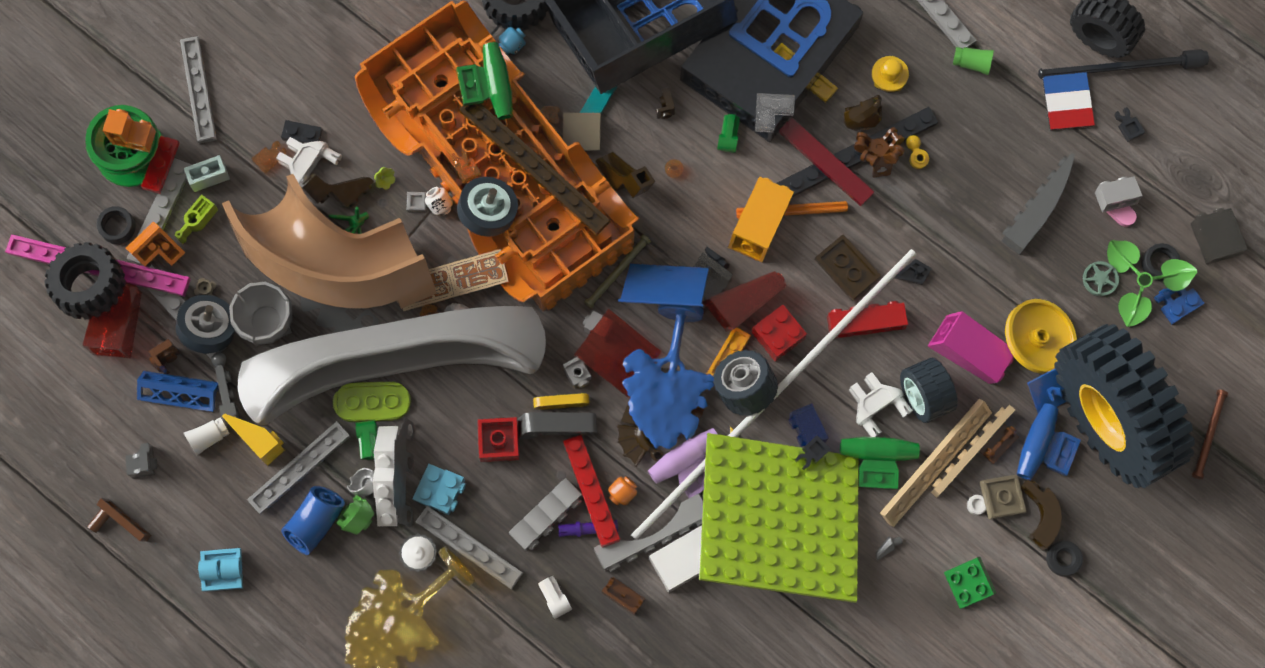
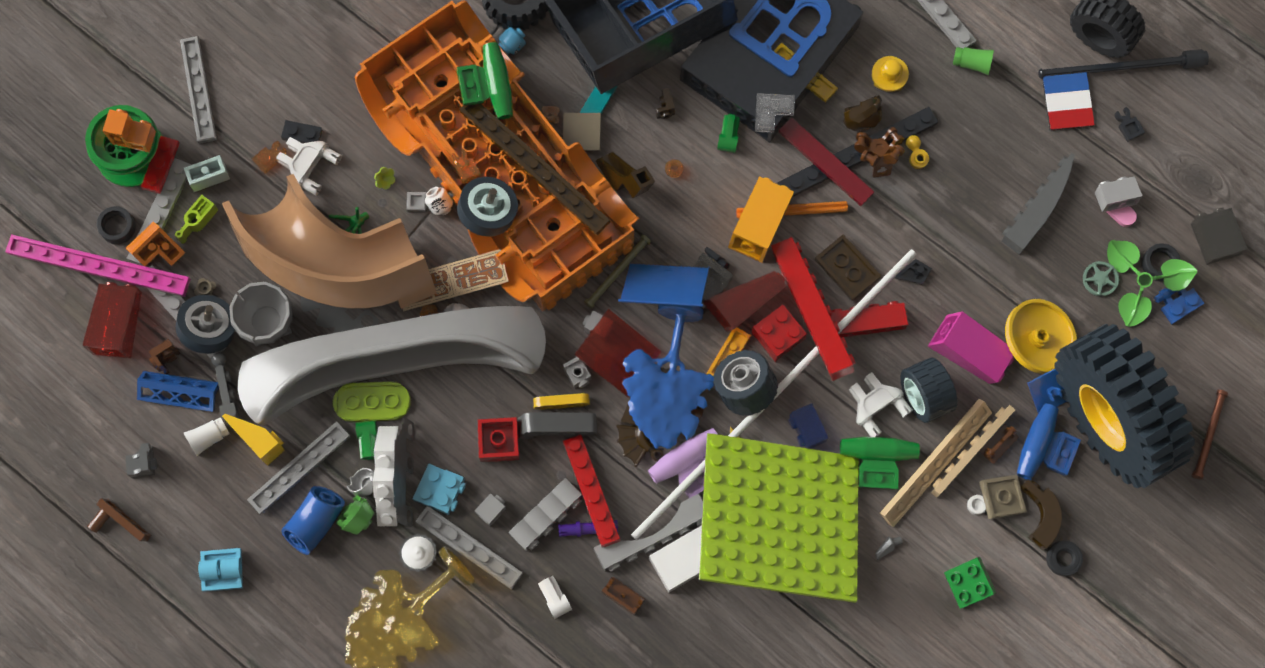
(75, 262): black tyre -> none
(344, 192): dark brown arch -> none
(490, 509): none -> light grey brick
(622, 491): orange head -> none
(812, 308): none -> red brick
(813, 451): black plate -> none

